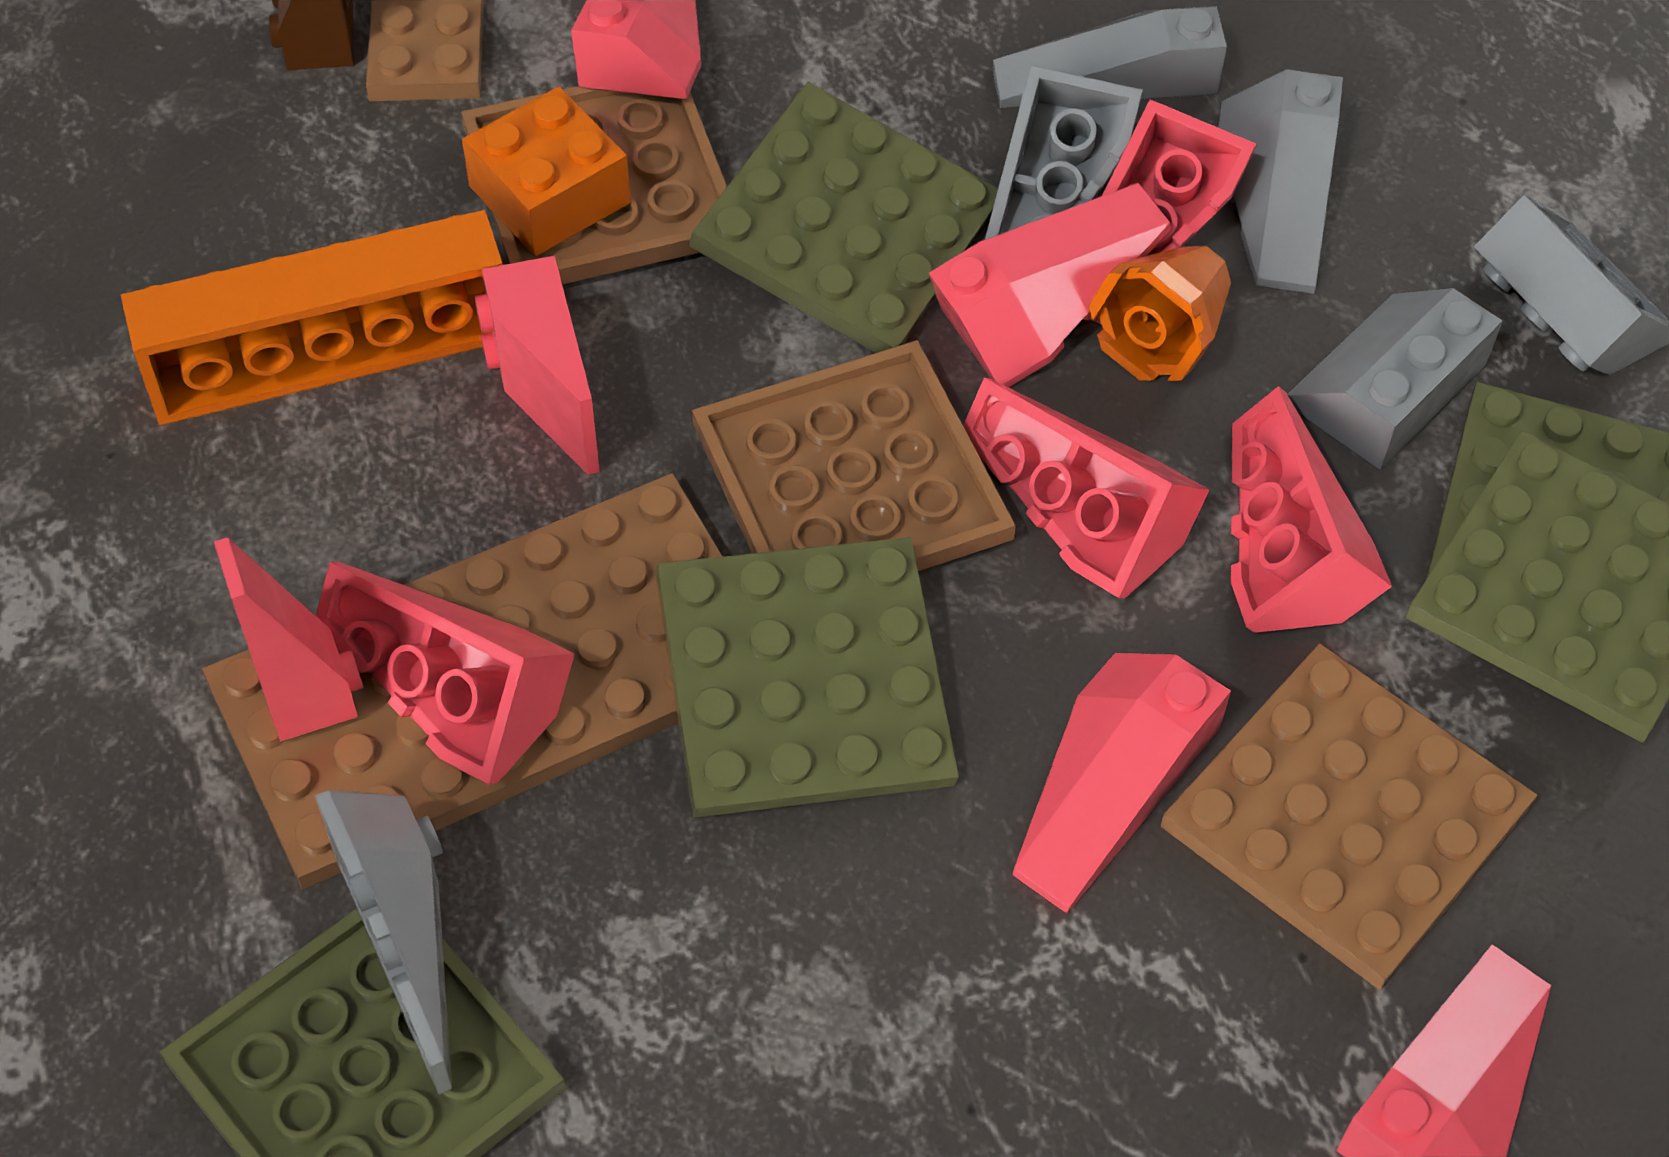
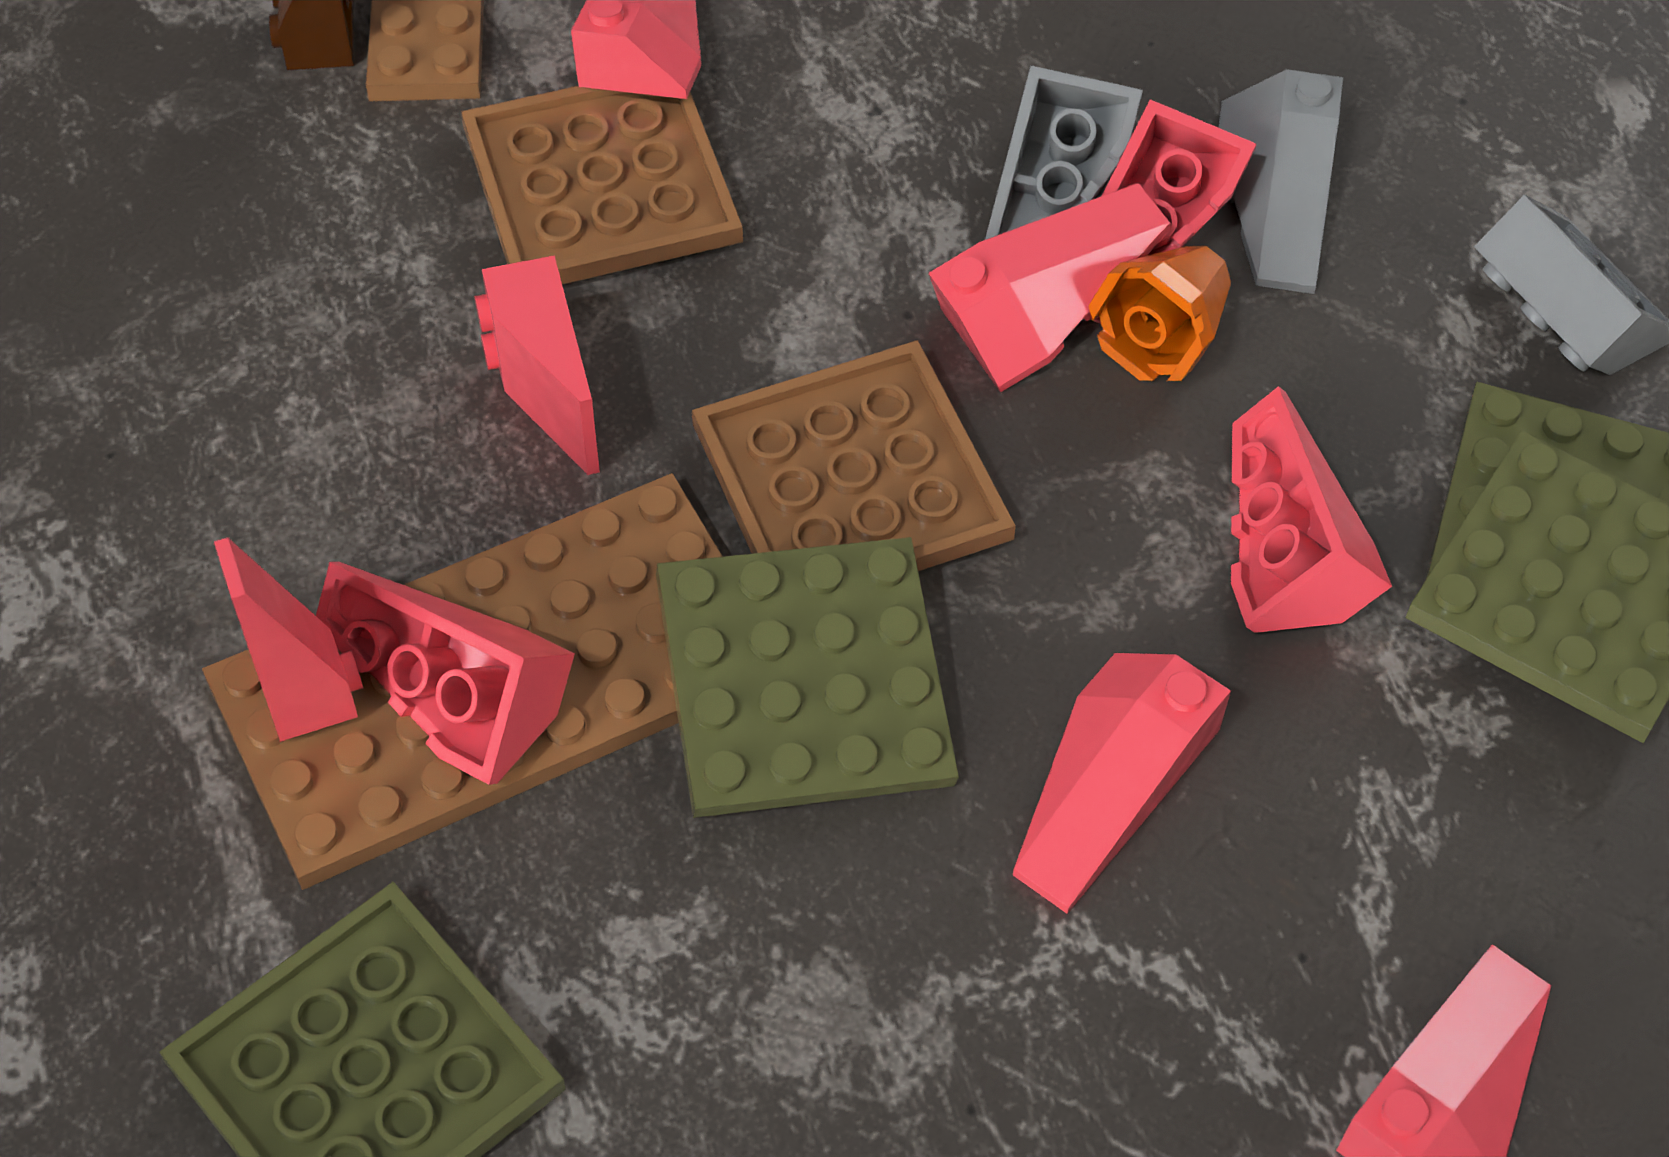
(311, 317): orange brick -> none
(396, 892): light grey wedge -> none
(547, 170): orange brick -> none
(845, 219): olive plate -> none
(1094, 496): coral wedge -> none
(1151, 51): light grey wedge -> none
(1349, 814): medium nougat plate -> none
(1397, 371): light grey slope -> none

